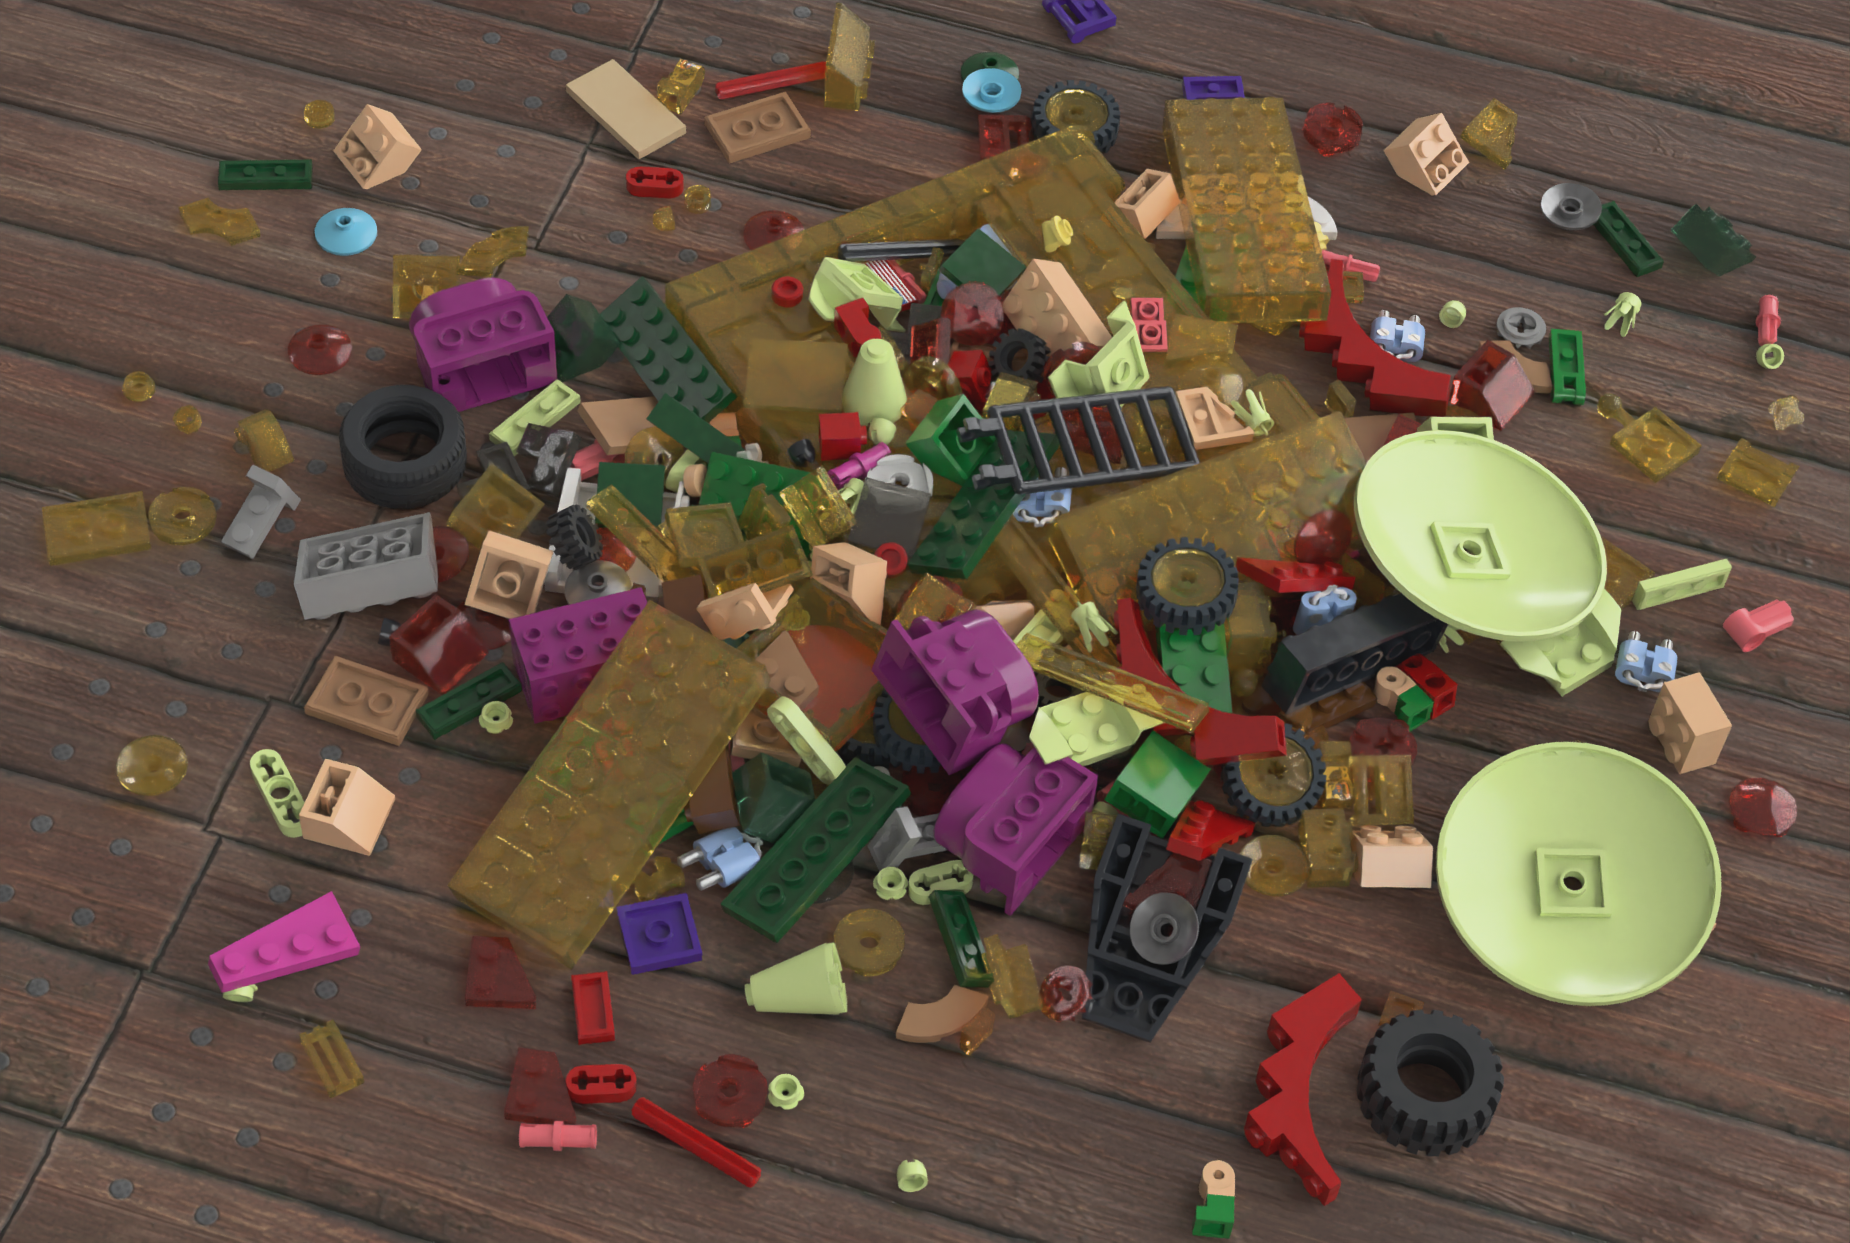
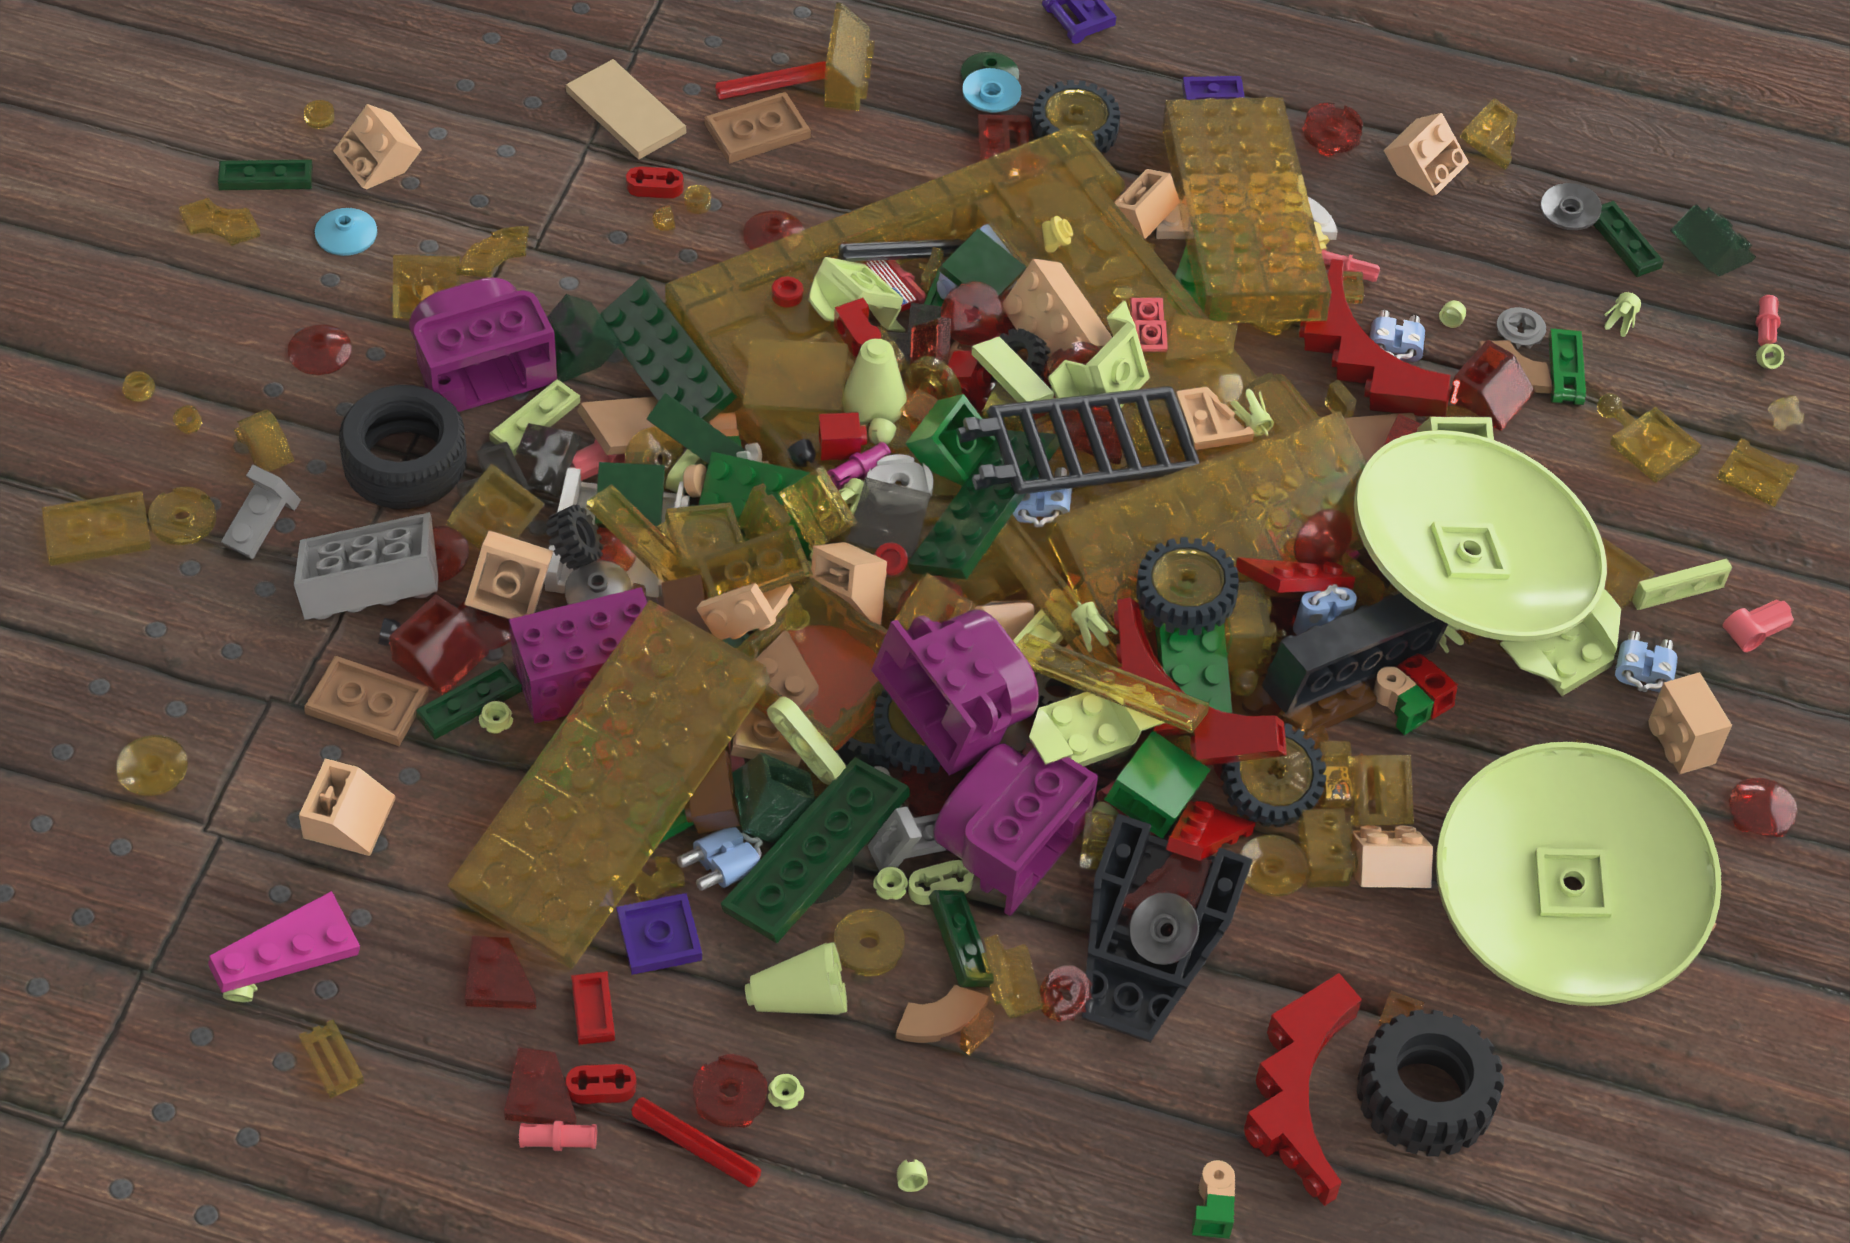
(281, 778): yellowish green beam -> none
(683, 83): clear yellow leg -> none
(1011, 371): none -> yellowish green tile
(1385, 732): clear red plate -> none

